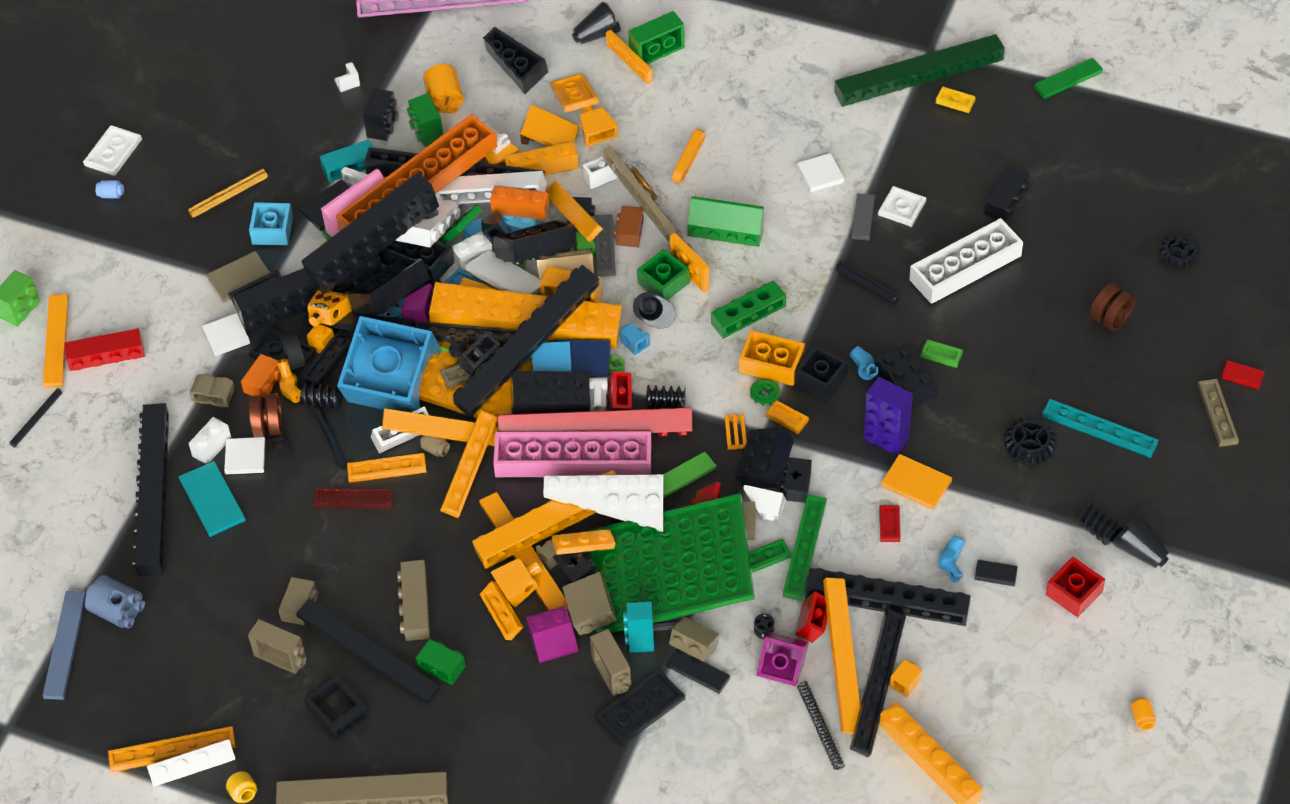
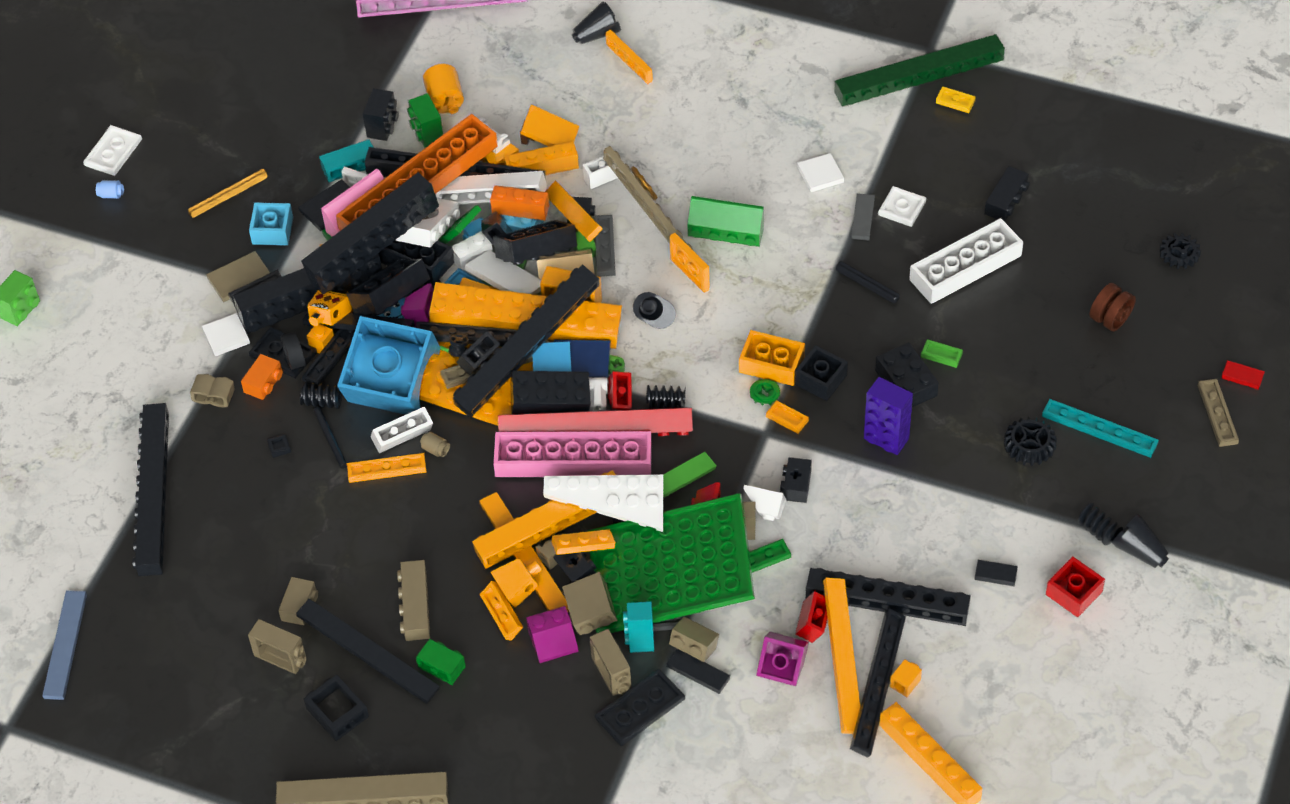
(35, 418): black bar -> none
(55, 340): light orange tile -> none
(104, 349): red brick -> none
(114, 601): sand blue cylinder -> none
(166, 749): light orange tile -> none
(191, 762): white brick -> none
(209, 440): white brick -> none
(211, 499): teal tile -> none
(241, 787): yellow head -> none
(245, 455): white tile -> none
(265, 415): copper wheel -> none
(288, 381): light orange arm -> none
(349, 80): white panel -> none
(353, 498): clear red tile -> none
(430, 425): light orange tile -> none
(469, 464): light orange tile -> none
(515, 59): black wedge -> none
(574, 92): light orange tile -> none
(597, 126): light orange torso -> none
(629, 226): dark orange brick -> none
(634, 338): dark azure brick -> none
(657, 37): green brick -> none
(663, 275): green brick -> none
(688, 156): light orange beam -> none
(734, 419): light orange tile -> none
(748, 309): green brick -> none
(765, 457): black brick -> none
(765, 621): black wheel -> none
(804, 547): green plate -> none
(820, 727): black piece -> none
(865, 363): dark azure arm -> none
(889, 523): red tile -> none
(916, 481): light orange tile -> none
(949, 556): dark azure arm -> none
(1068, 78): green tile -> none
(1143, 713): light orange brick -> none

